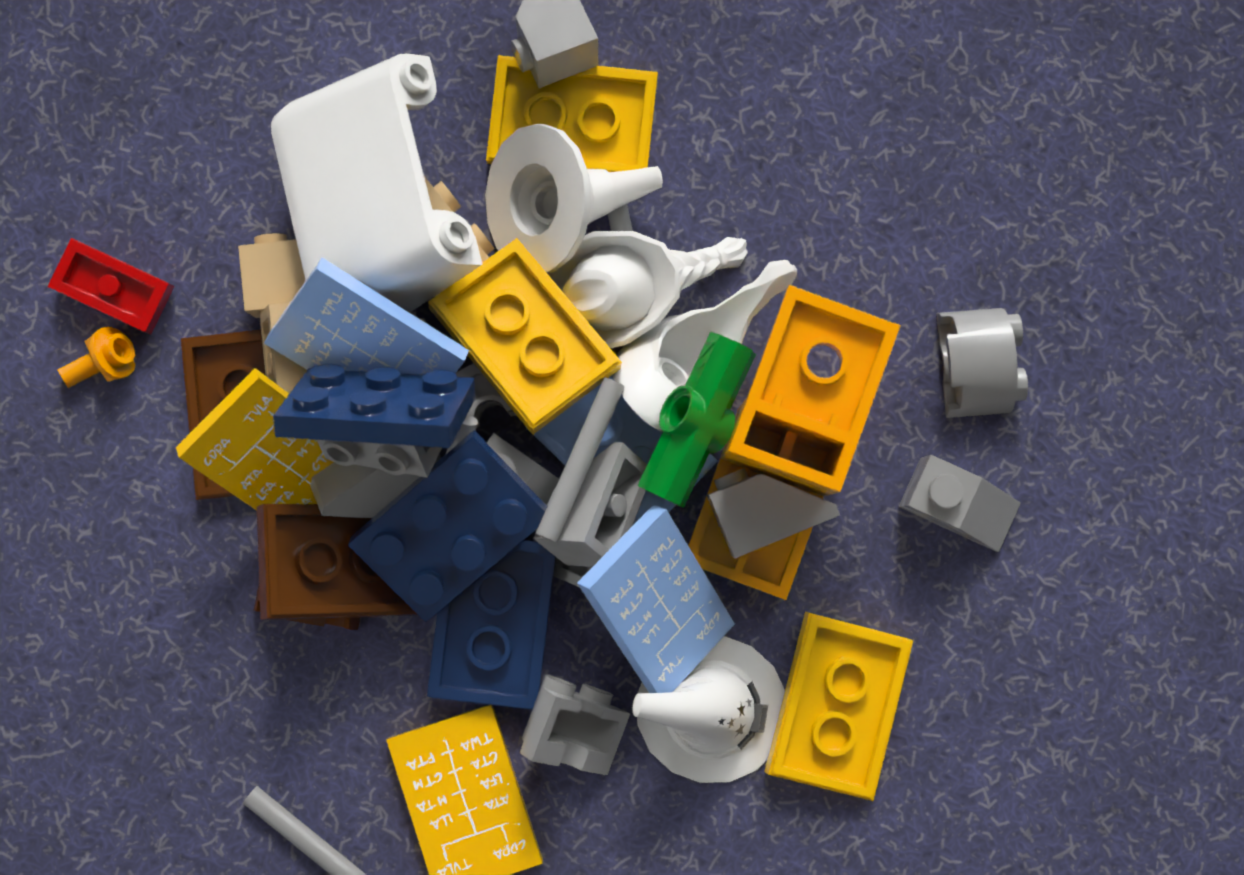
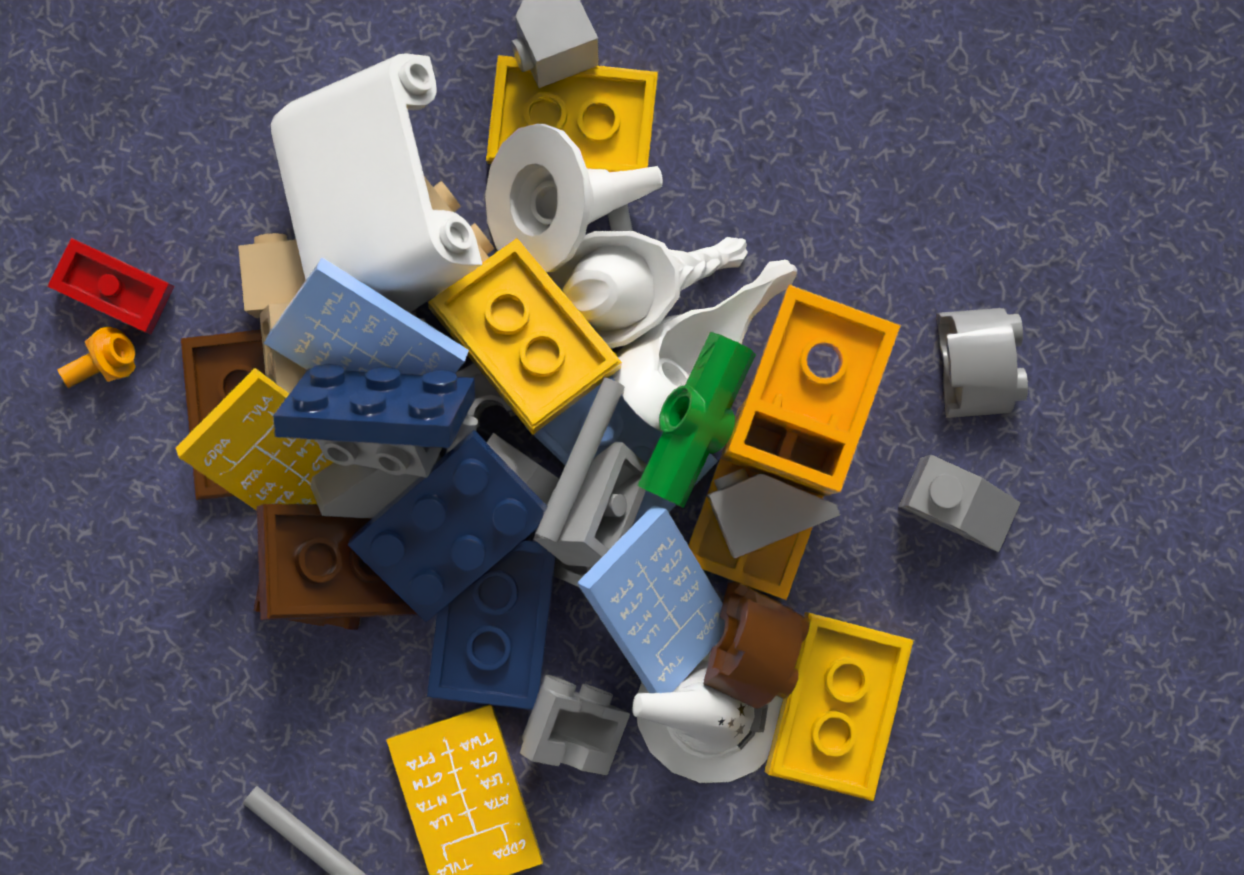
(757, 647): none -> reddish brown cylinder

